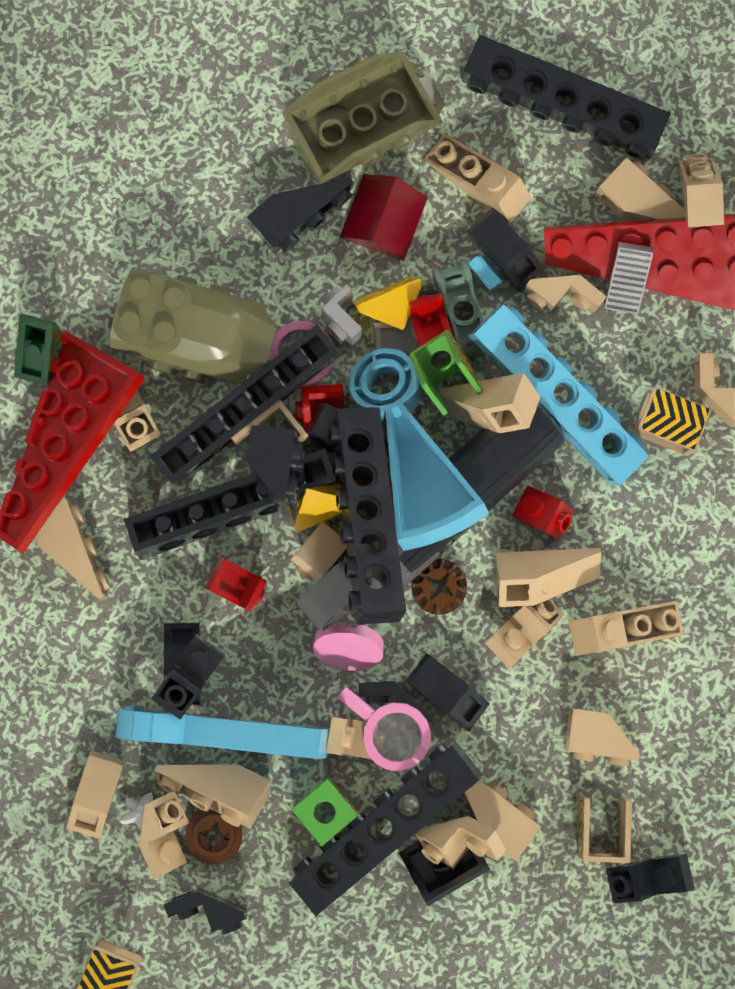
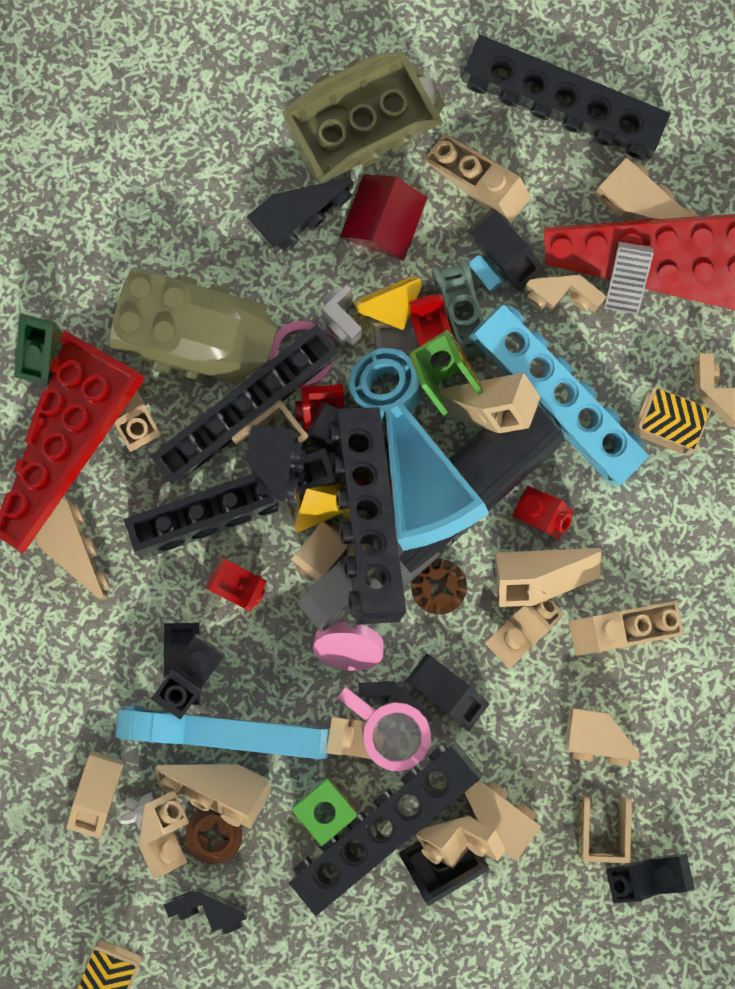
(701, 191): tan slope -> none

